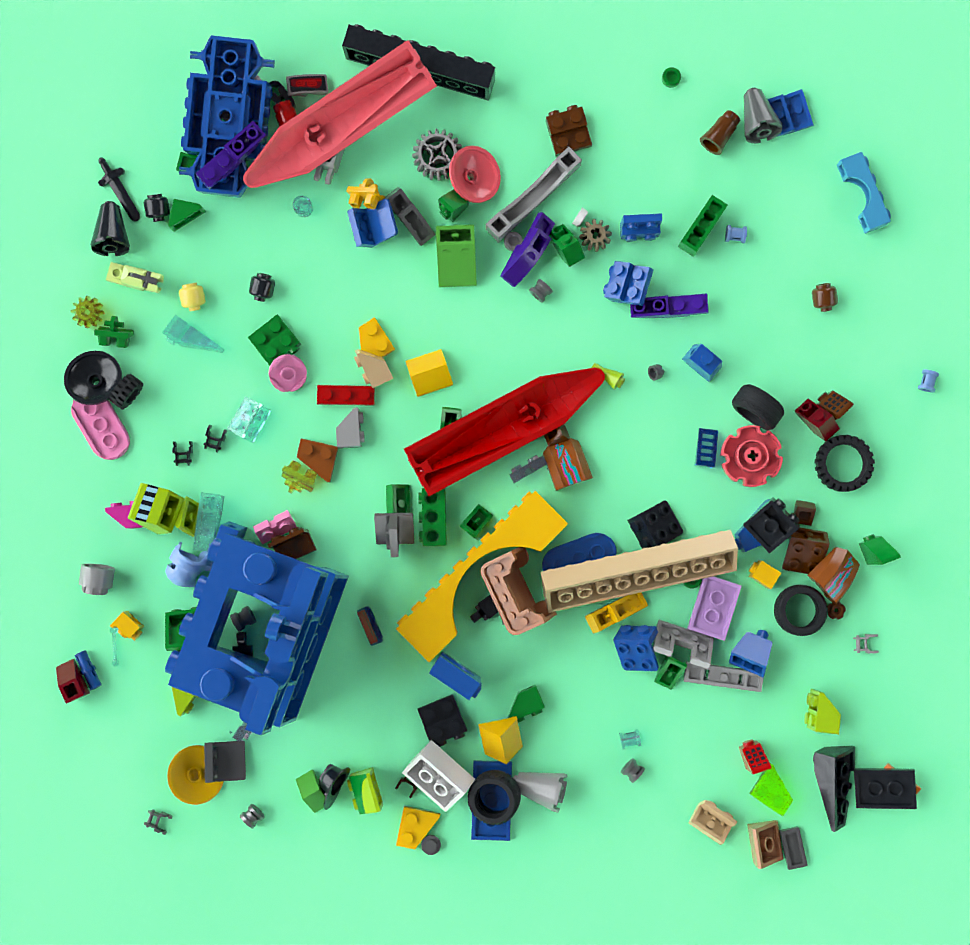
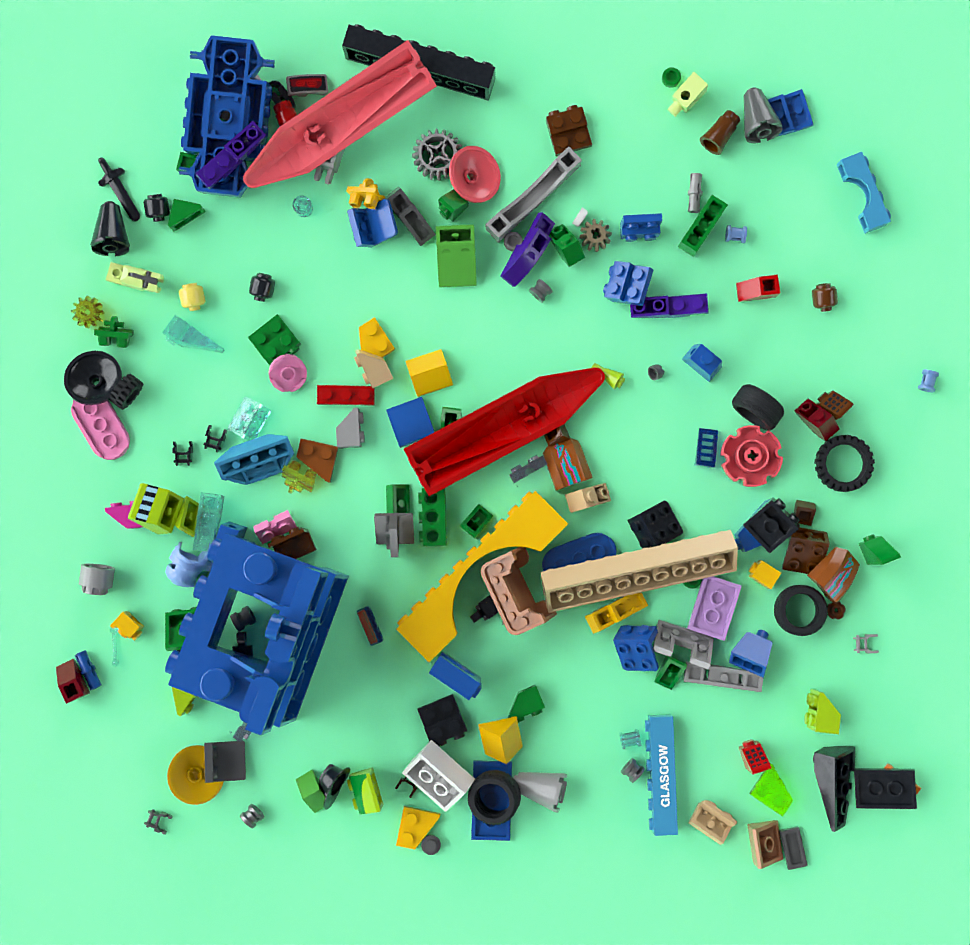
(255, 459): none -> dark azure wedge
(410, 422): none -> blue slope
(587, 497): none -> tan slope
(662, 775): none -> dark azure brick
(692, 88): none -> yellowish green torso
(695, 193): none -> light grey pin
(758, 288): none -> slope

